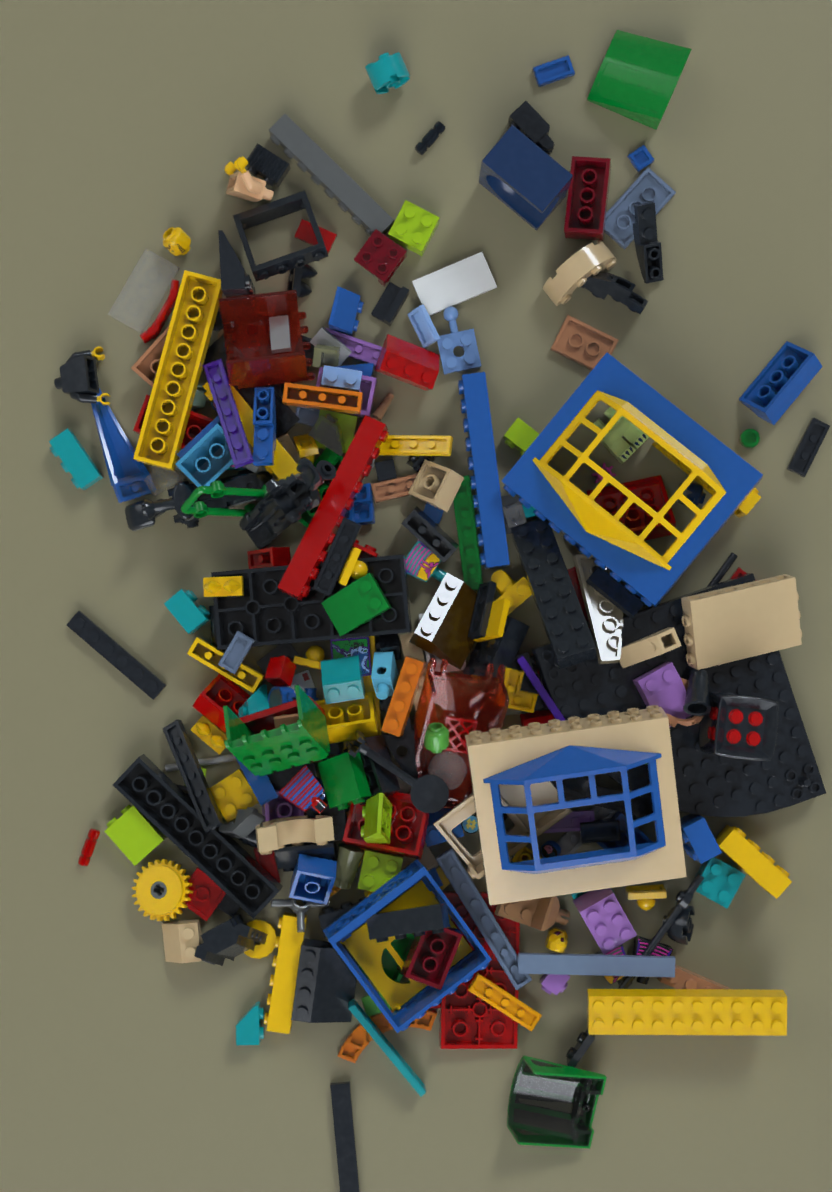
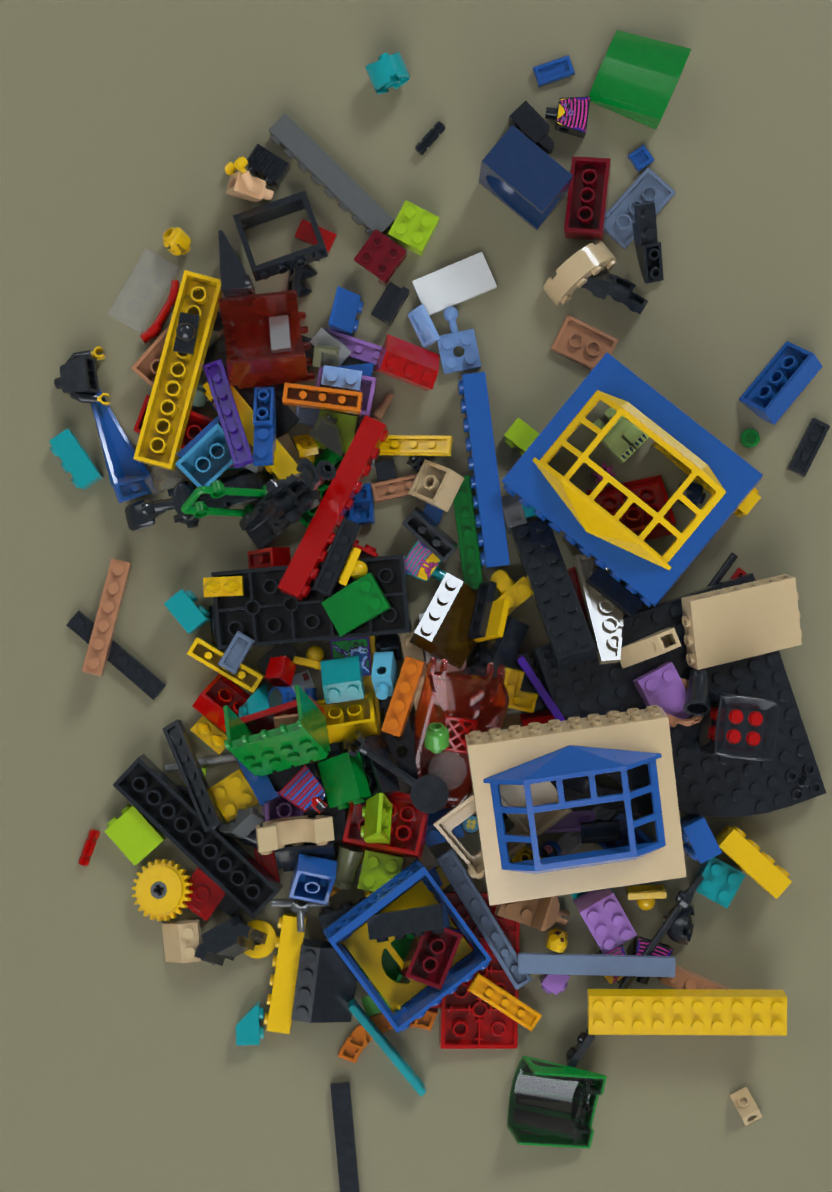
(107, 618): none -> nougat brick
(186, 333): none -> black tile
(570, 115): none -> torso
(746, 1105): none -> tan bracket

